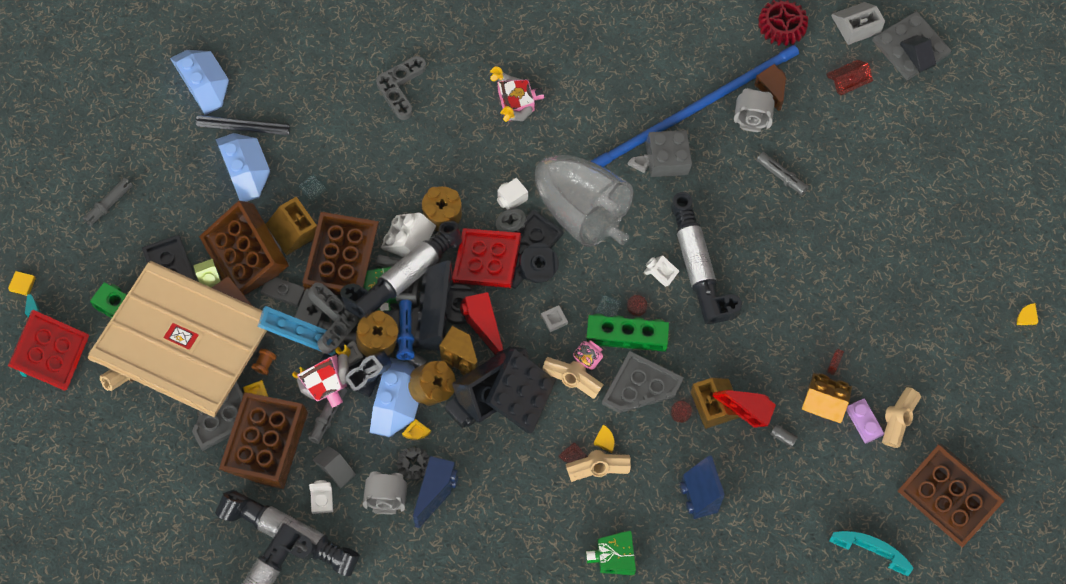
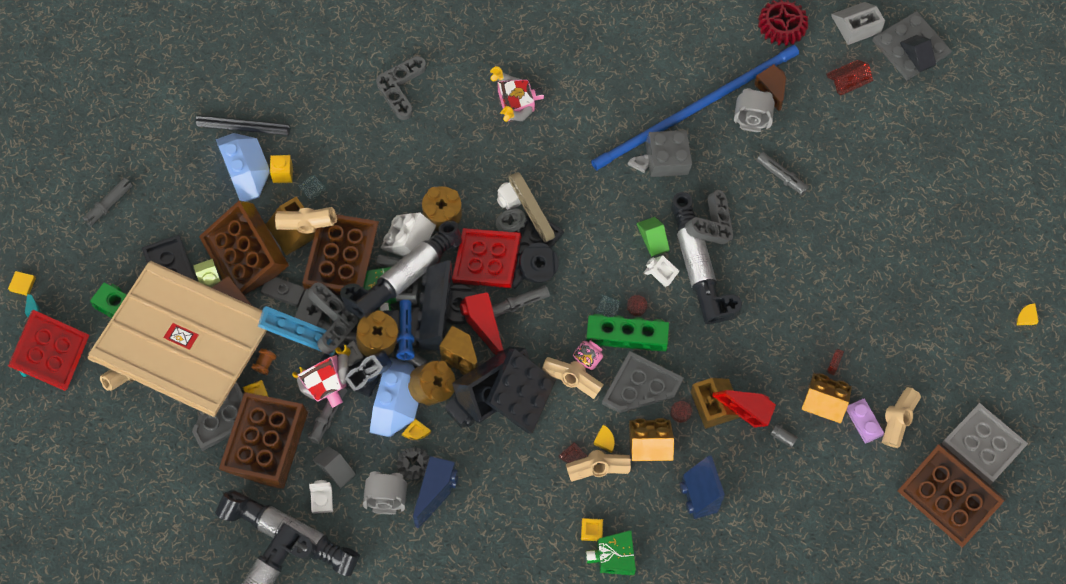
(203, 78): light blue wedge -> none
(281, 169): none -> yellow brick
(305, 219): none -> tan piece
(517, 302): none -> dark grey pin
(531, 207): none -> dark tan beam
(554, 318): light grey tile -> none
(584, 197): clear windscreen -> none
(591, 529): none -> yellow tile
(651, 440): none -> slope
(654, 236): none -> bright green slope
(717, 204): none -> dark grey beam
(898, 561): teal slope -> none
(984, 443): none -> light grey plate

